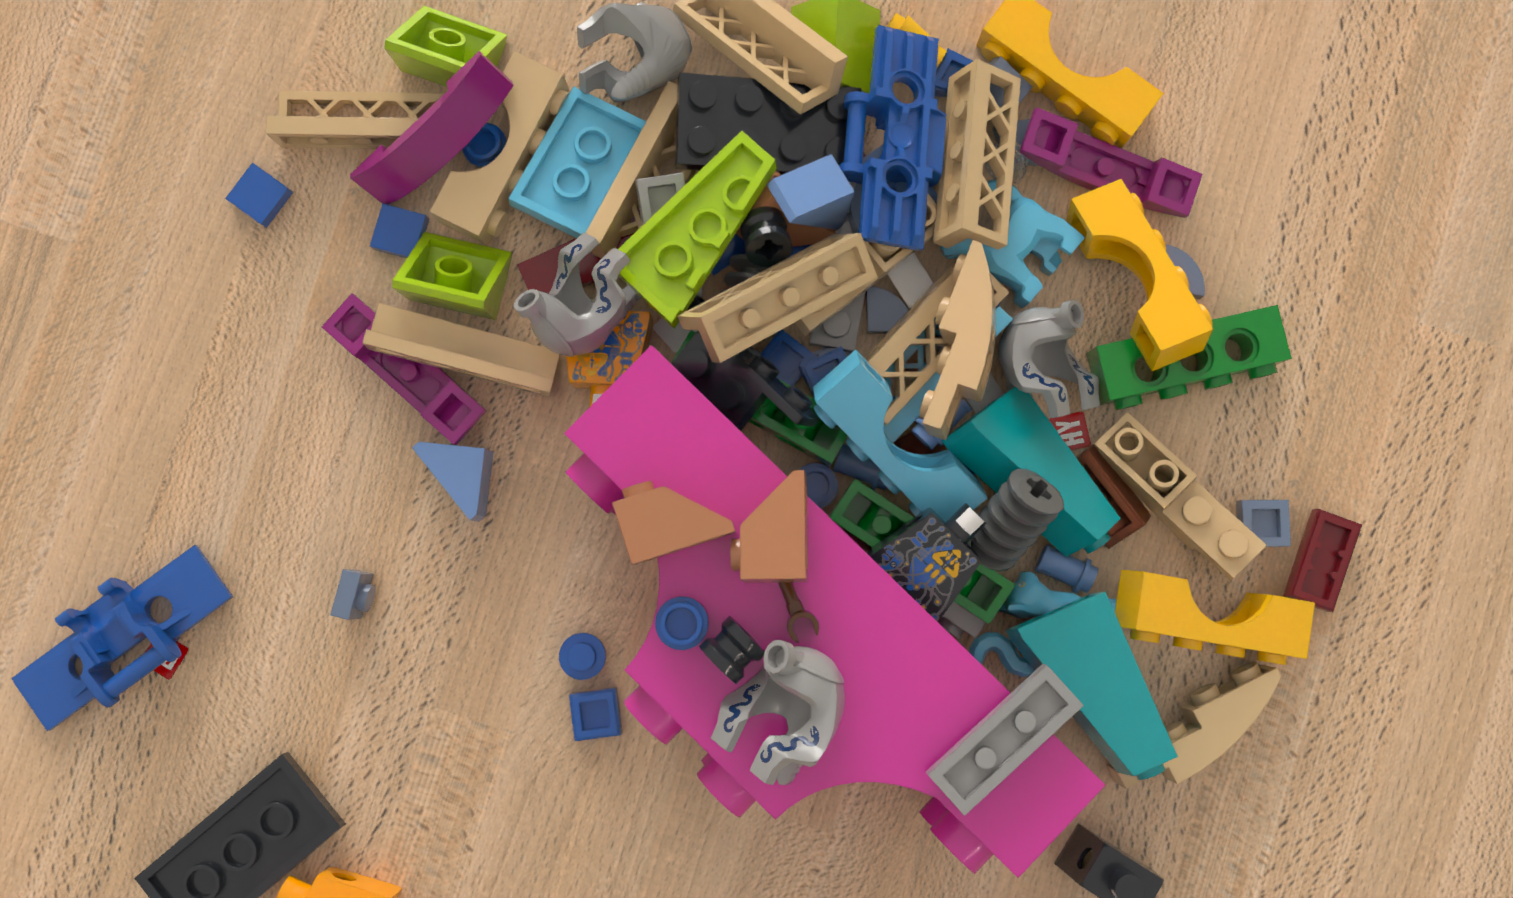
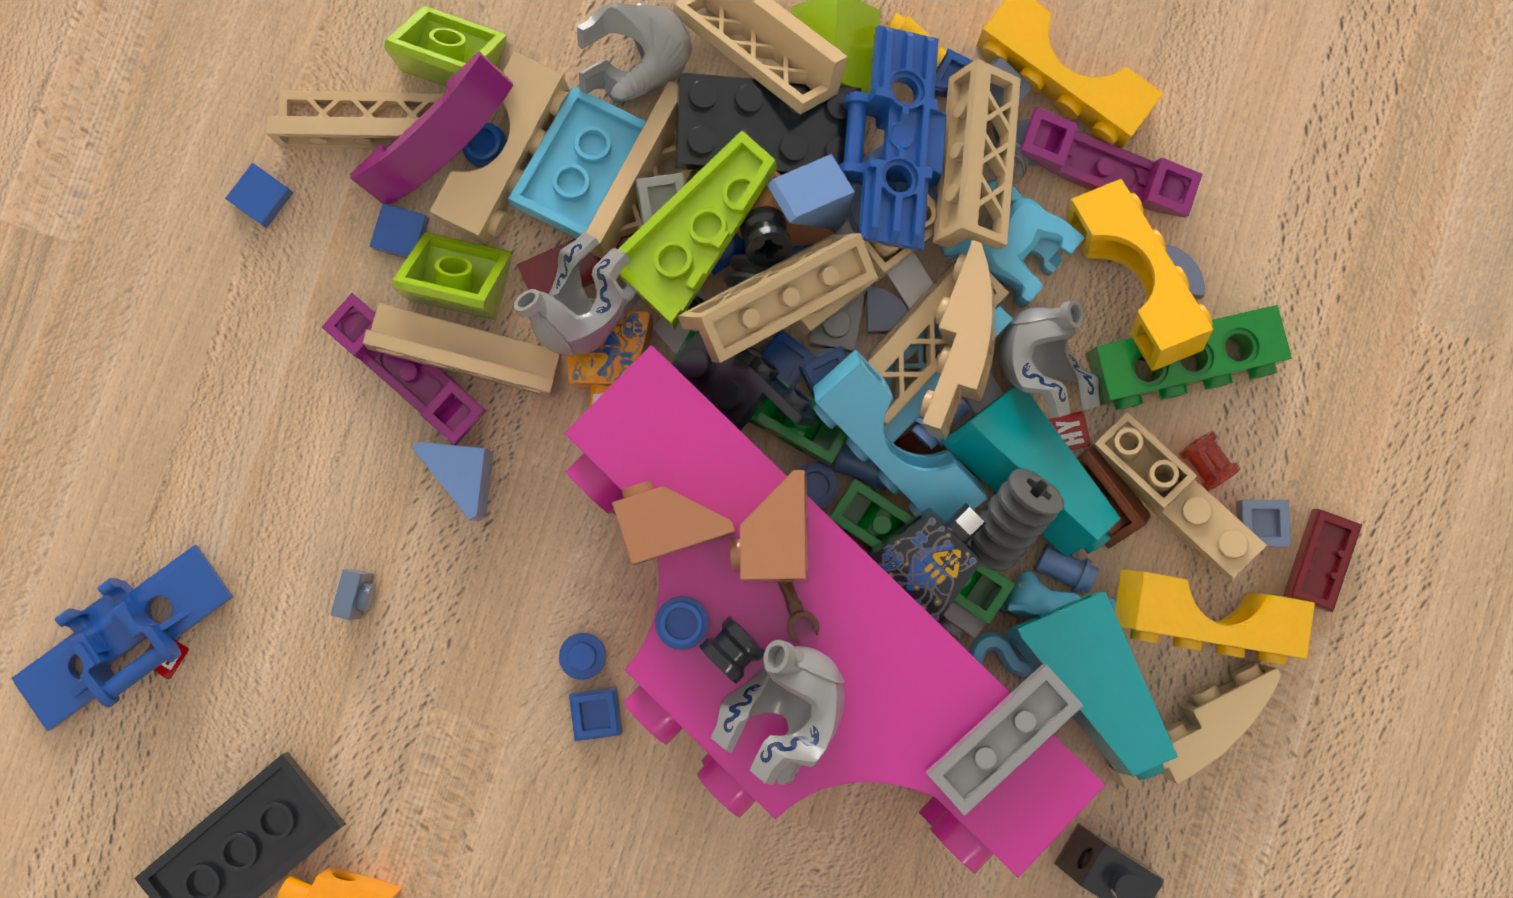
(1223, 467): none -> clear red bush

